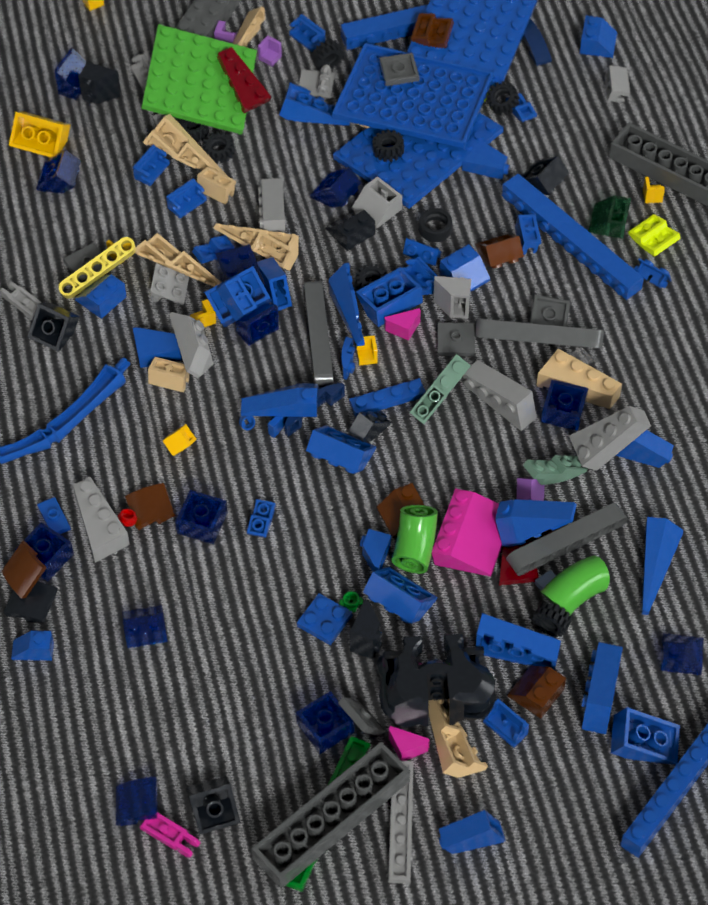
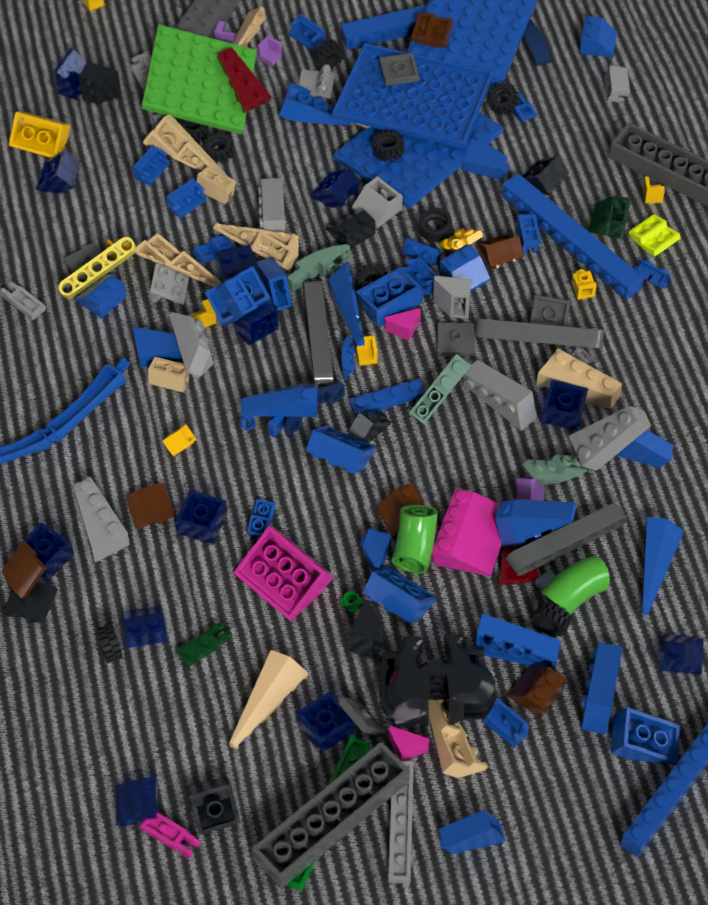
(33, 646): blue slope -> none
(52, 325): black slope -> none
(53, 516): blue plate -> none
(109, 643): none -> black tyre
(127, 517): red plate -> none
(203, 645): none -> dark green hinge
(275, 682): none -> tan wedge
(283, 573): none -> dark pink slope
(321, 262): none -> sand green slope
(324, 619): blue plate -> none
(461, 238): none -> yellow plate
(583, 280): none -> yellow brick

